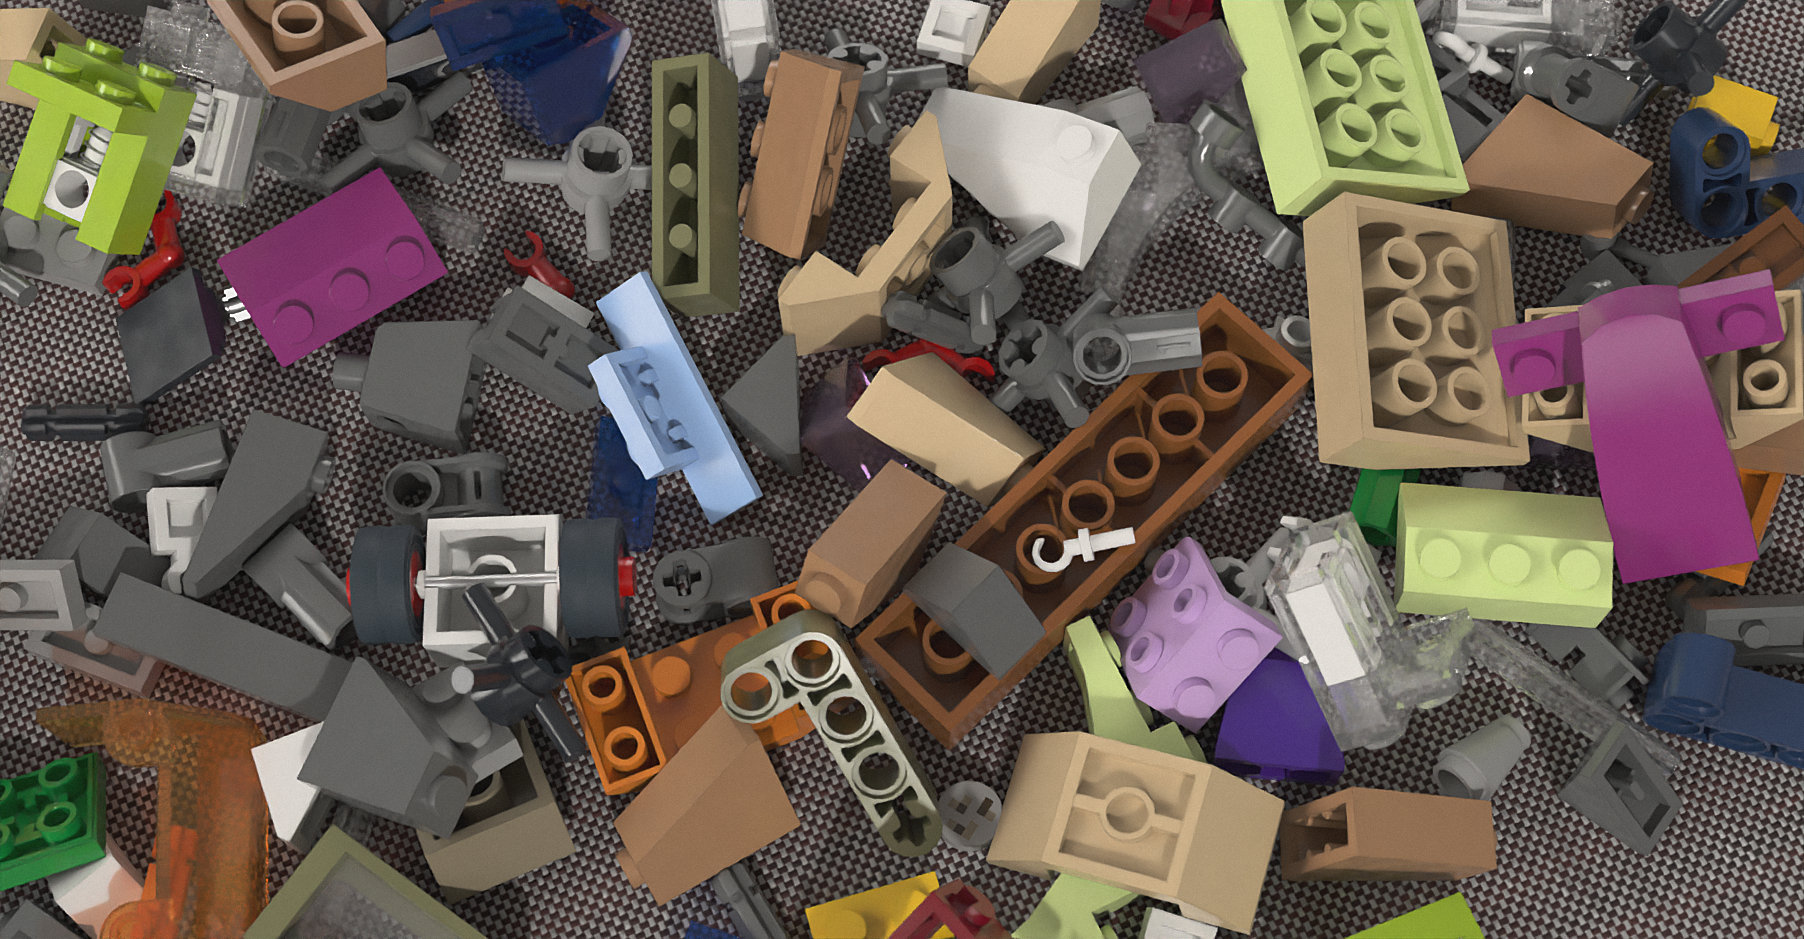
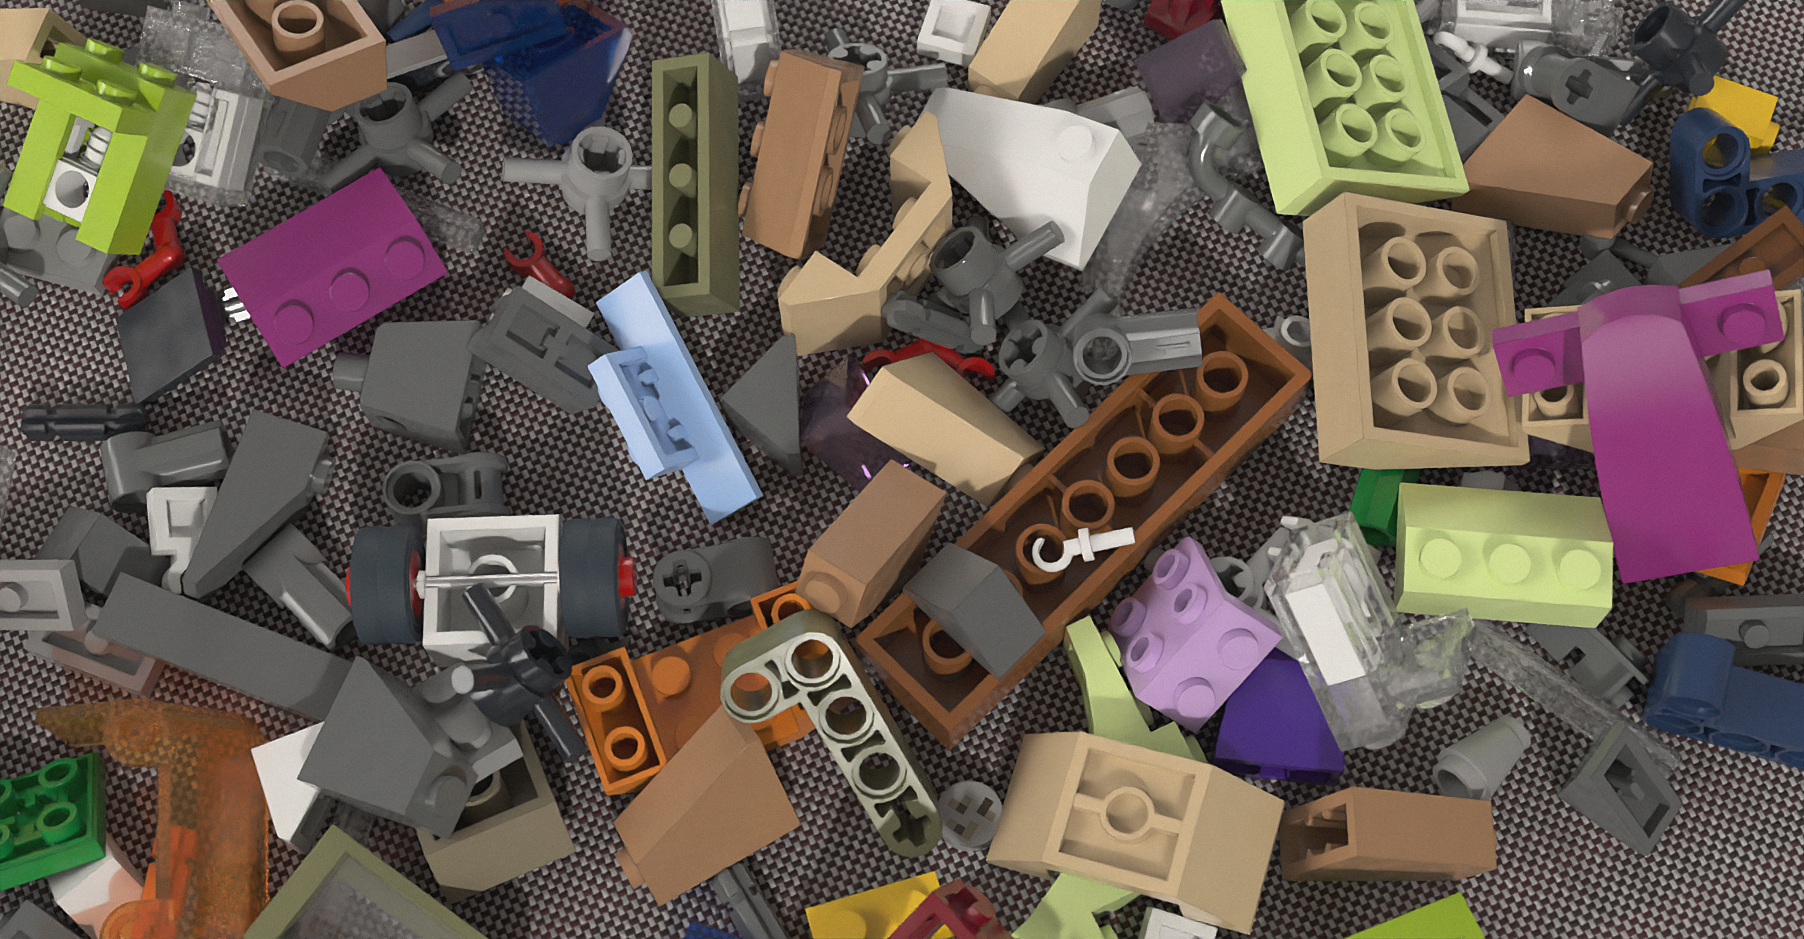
(620, 487): clear blue plate -> none

